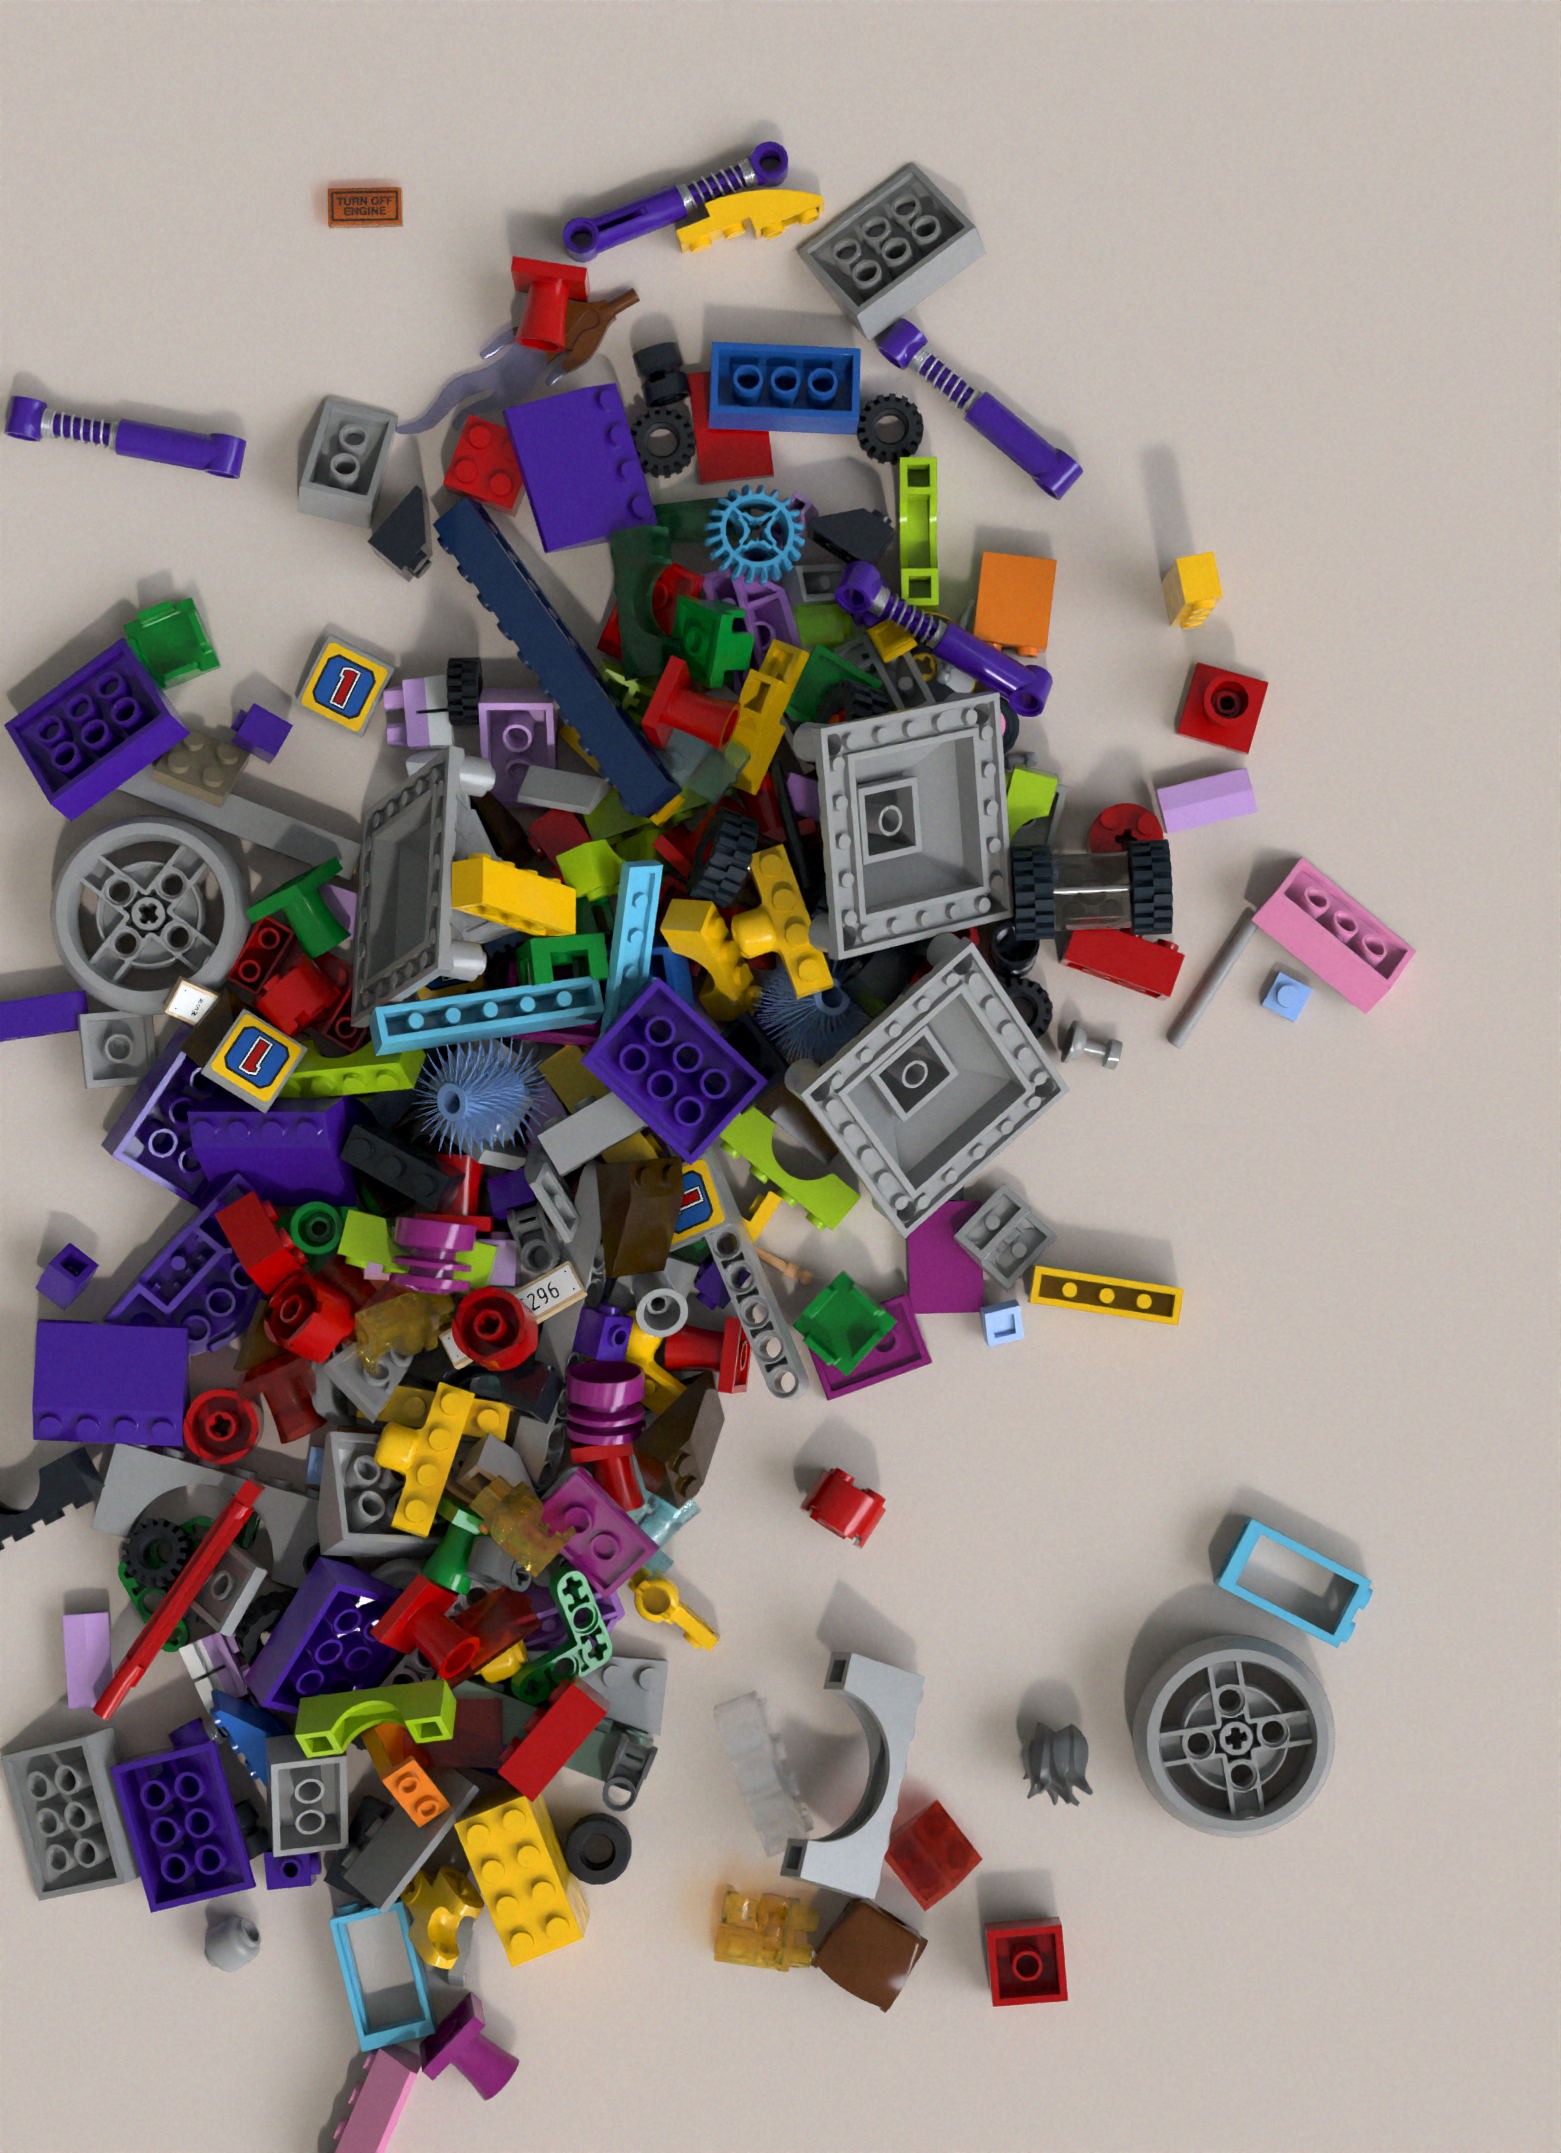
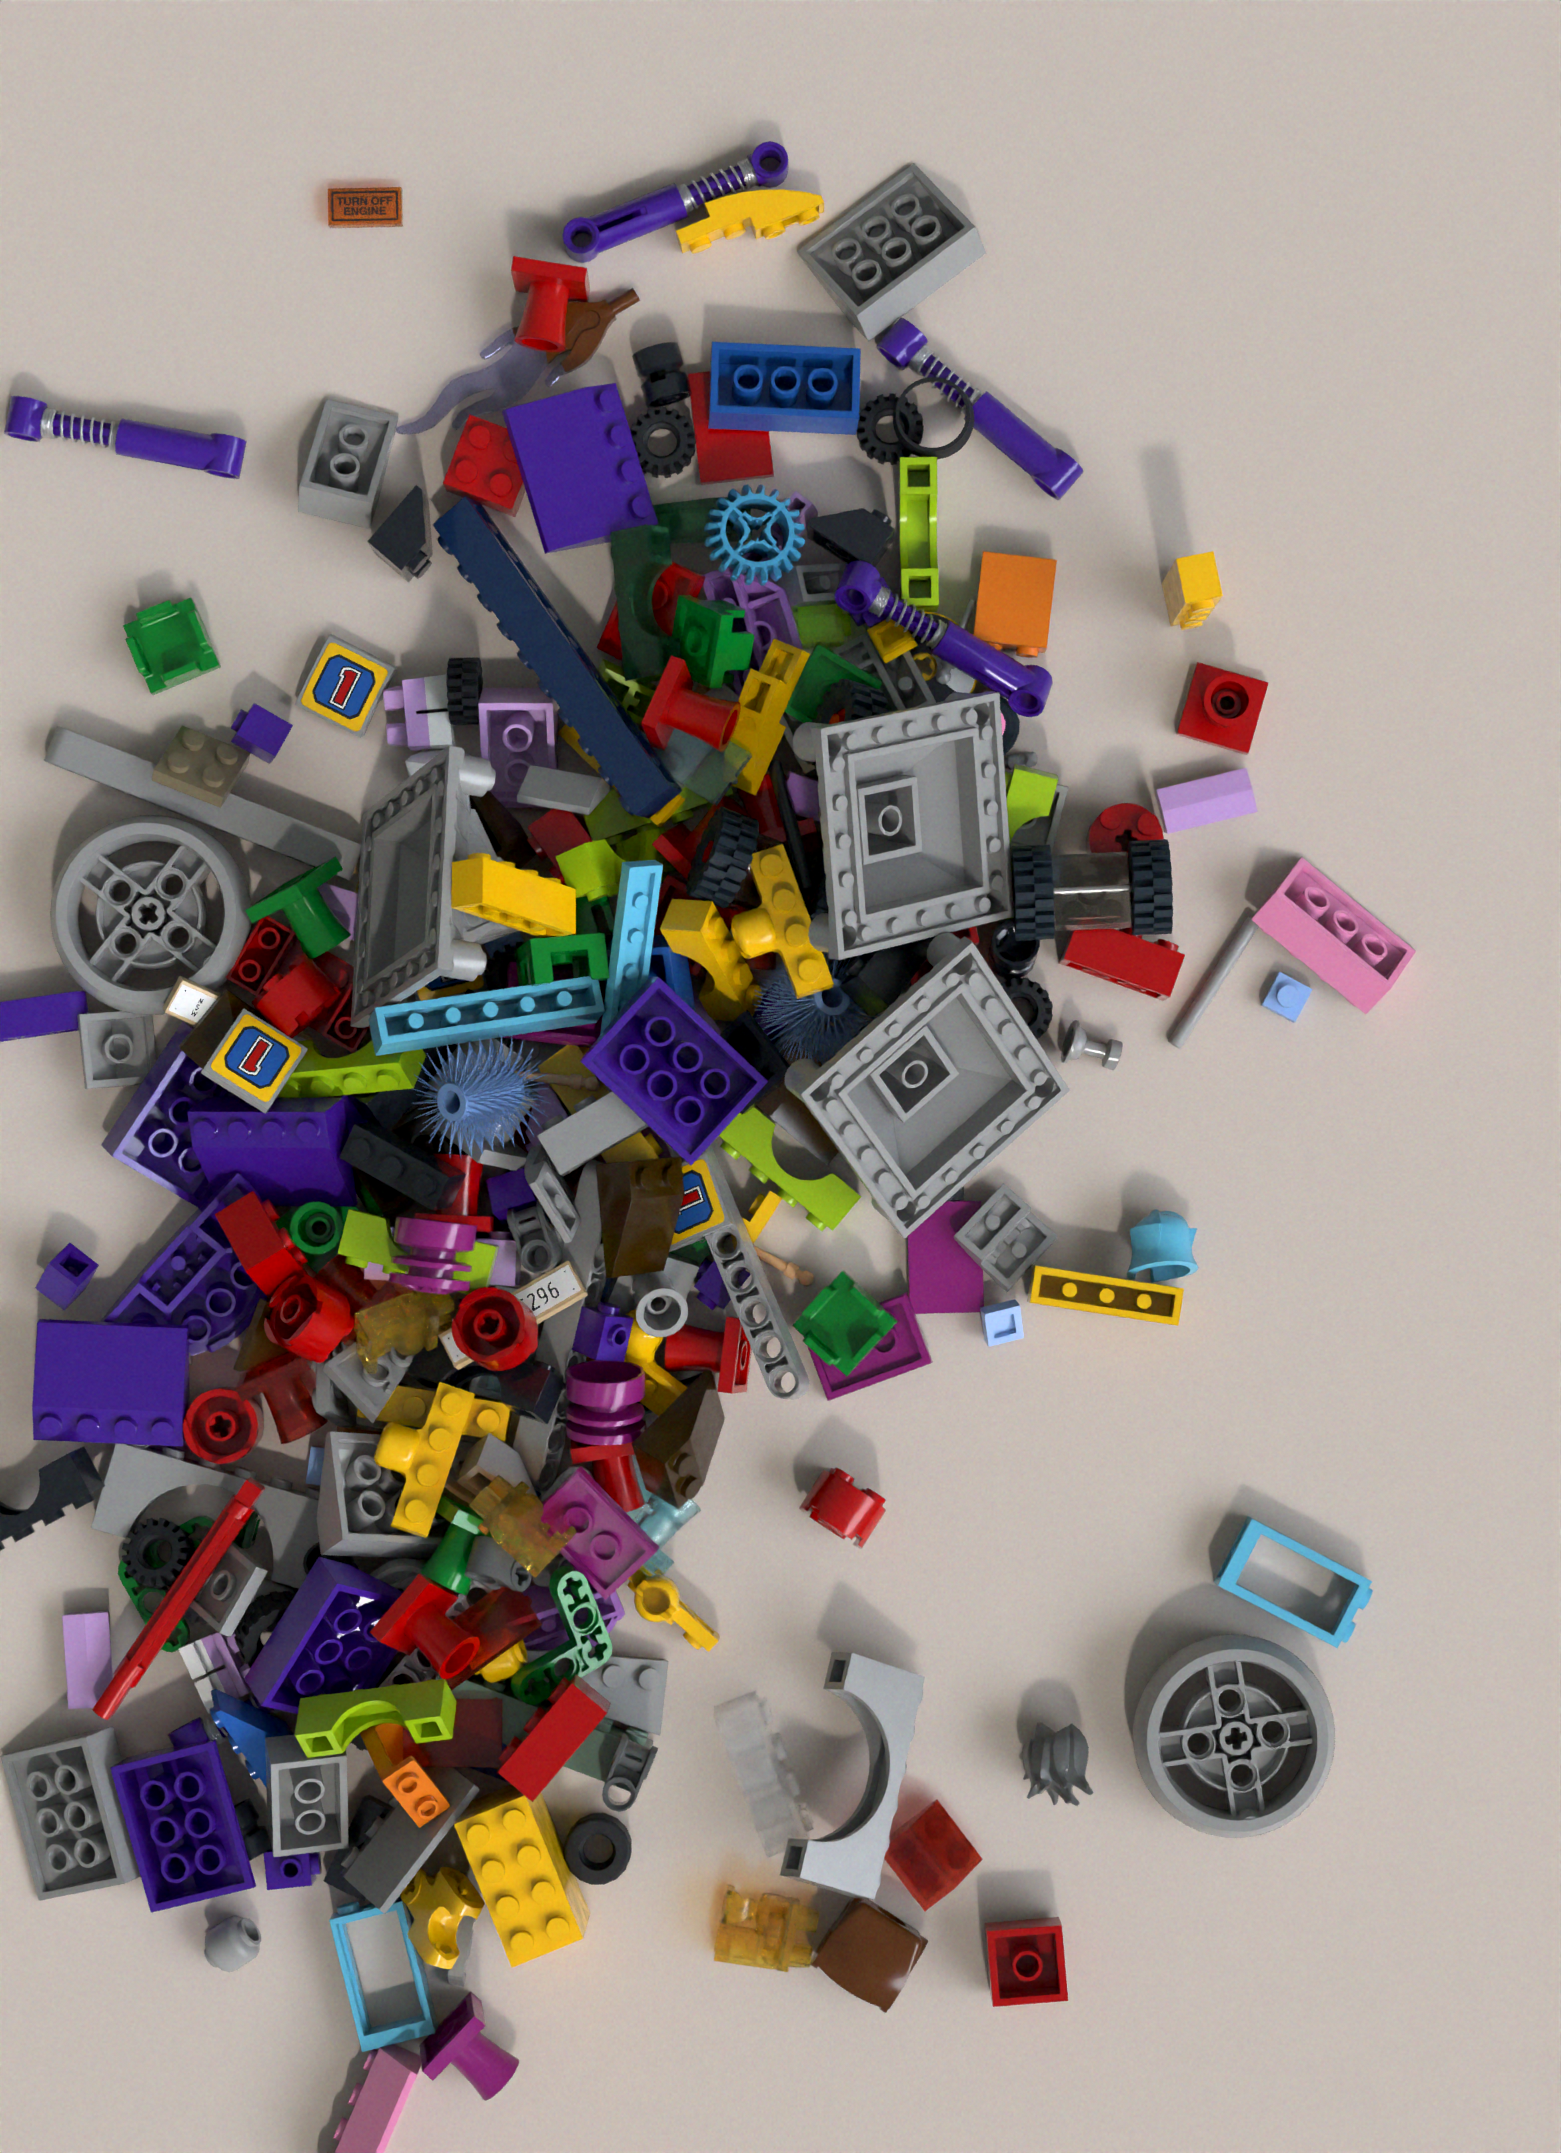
(96, 730): dark purple slope -> none
(574, 1081): none -> light nougat piece
(943, 451): none -> black tyre
(1163, 1245): none -> medium azure helmet

